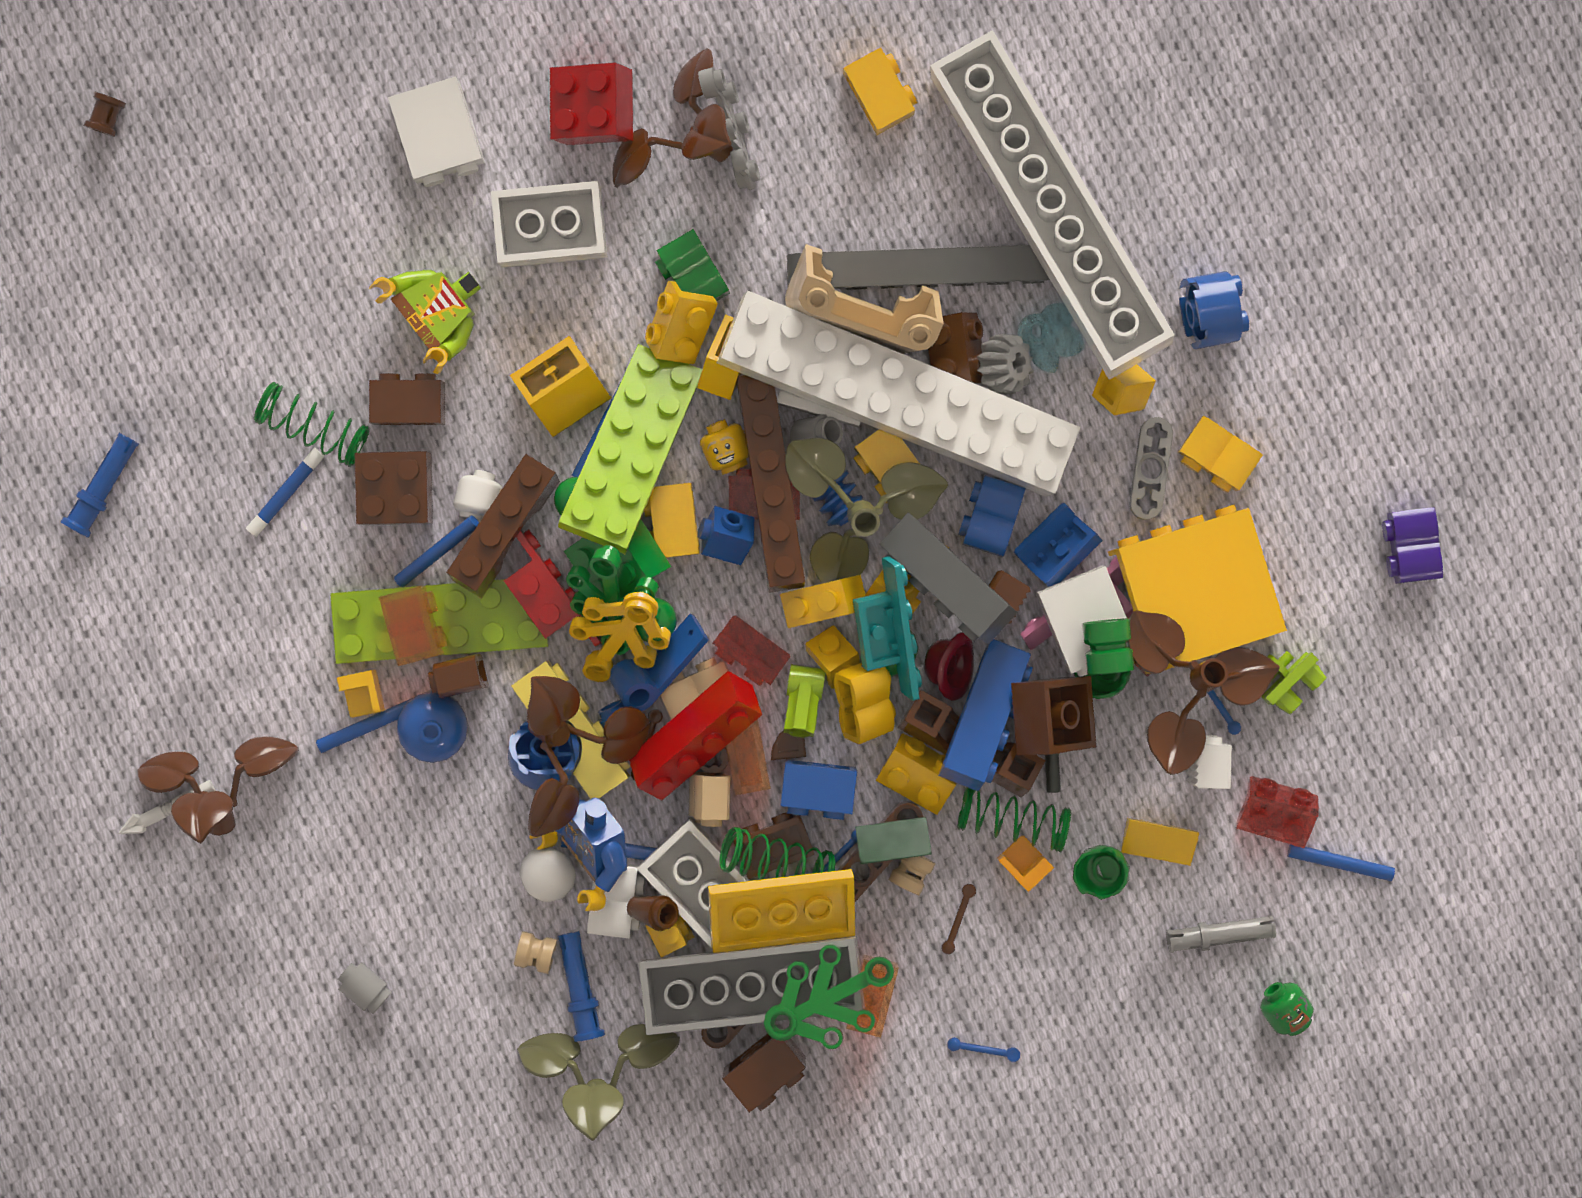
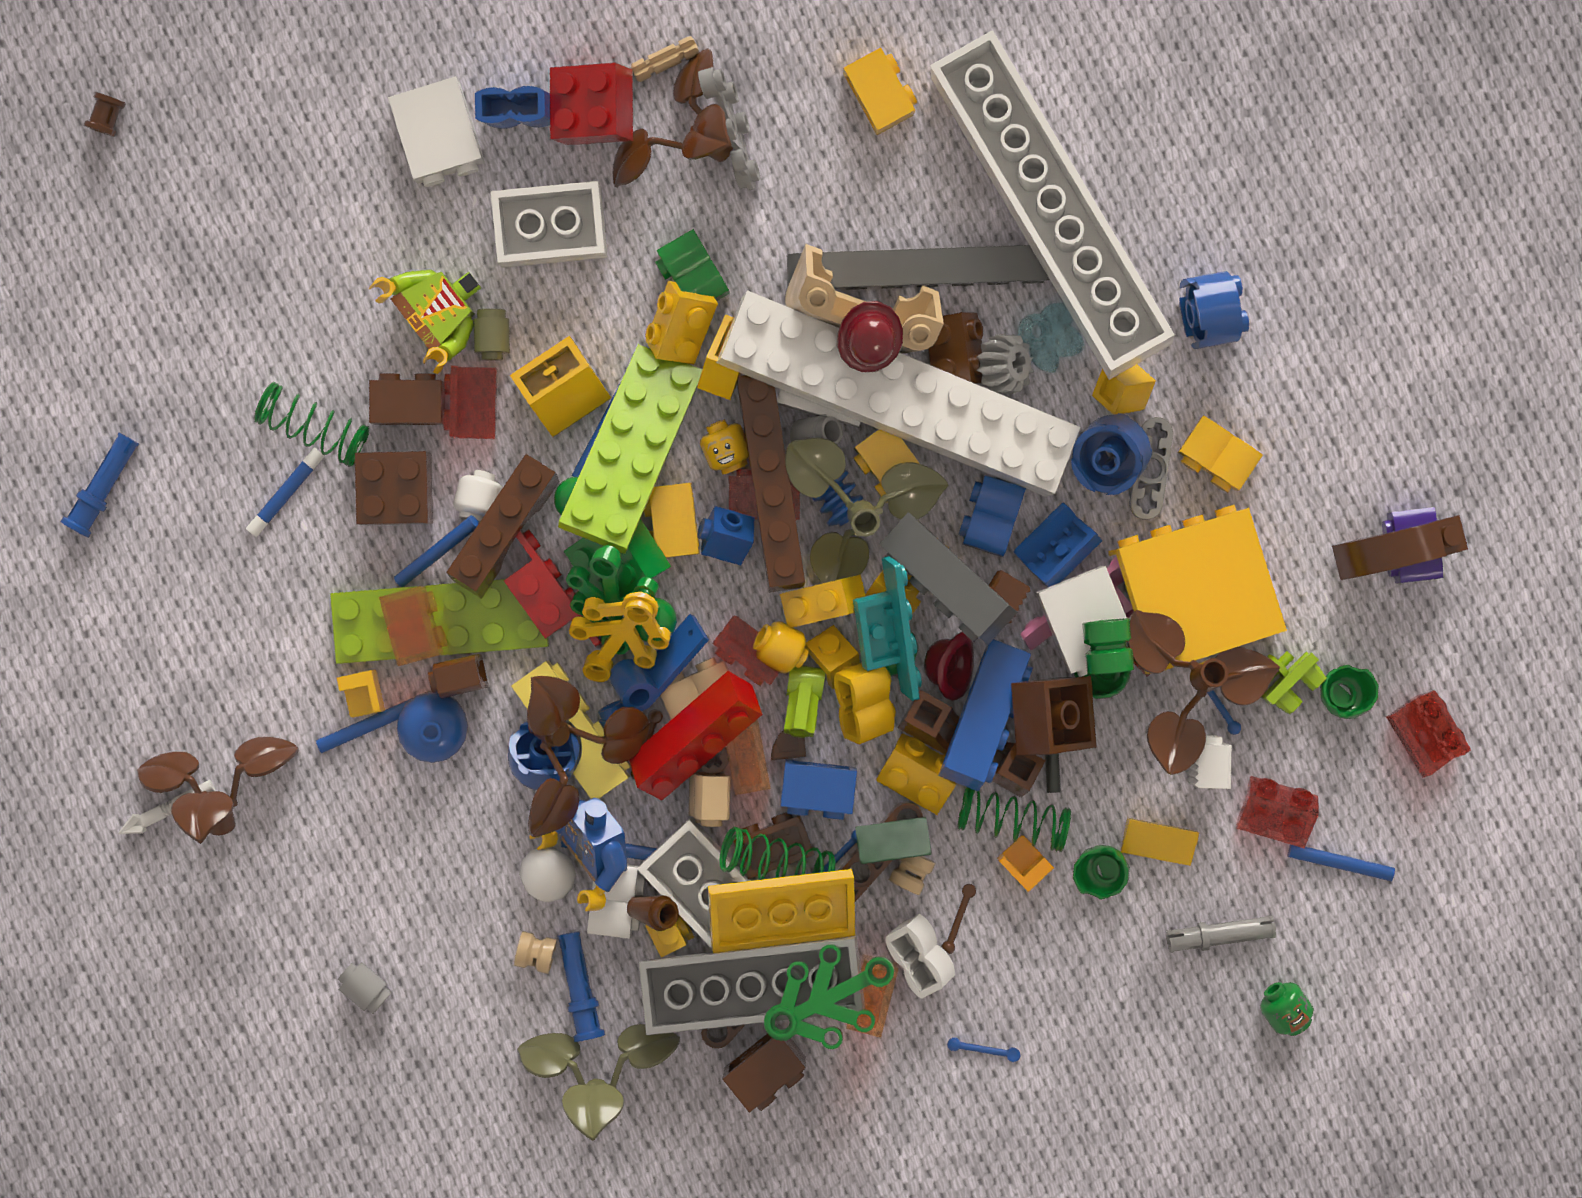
(471, 402): none -> clear red bracket
(491, 334): none -> olive brick
(508, 109): none -> blue brick
(664, 59): none -> tan axle
(781, 647): none -> yellow head
(870, 336): none -> dark red hat
(916, 950): none -> white brick
(1114, 473): none -> blue brick
(1362, 688): none -> green hair
(1400, 548): none -> reddish brown arch
(1428, 732): none -> clear red bracket

